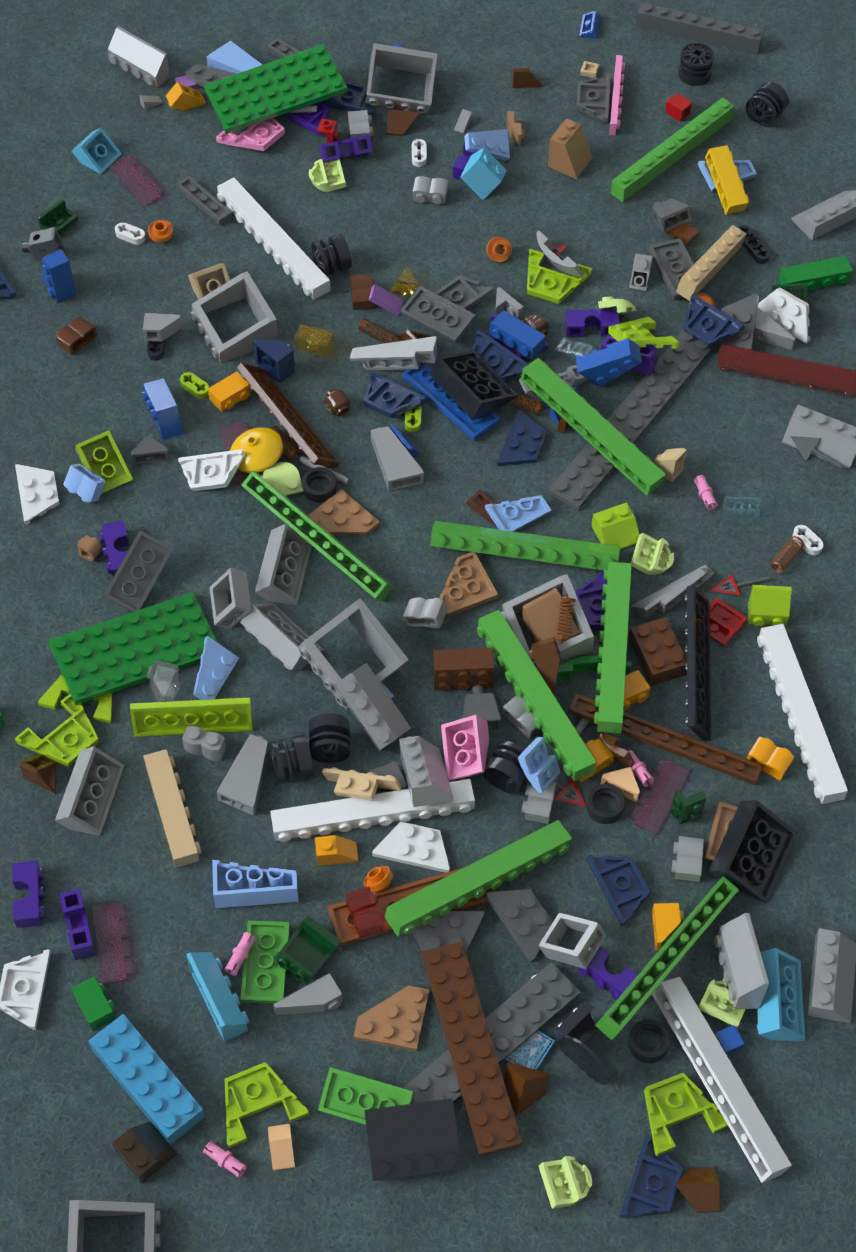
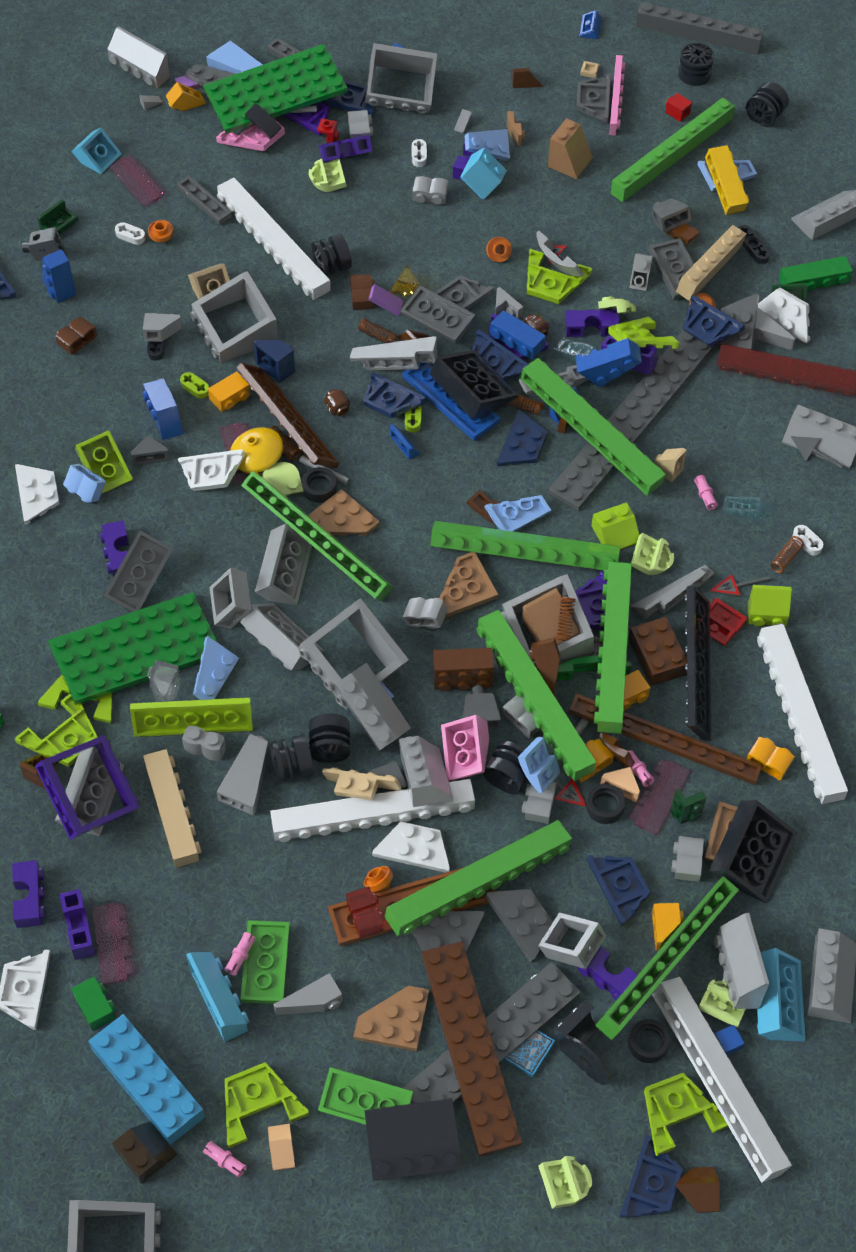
(60, 799): none -> dark purple window
(89, 548): medium nougat plate -> none
(252, 885): light blue wedge -> none
(263, 121): none -> black slope
(307, 950): dark green panel -> none
(314, 340): clear yellow brick -> none
(335, 850): light orange slope -> none
(395, 461): light grey slope -> none
(400, 121): reddish brown slope -> none
(524, 1086): reddish brown slope -> none

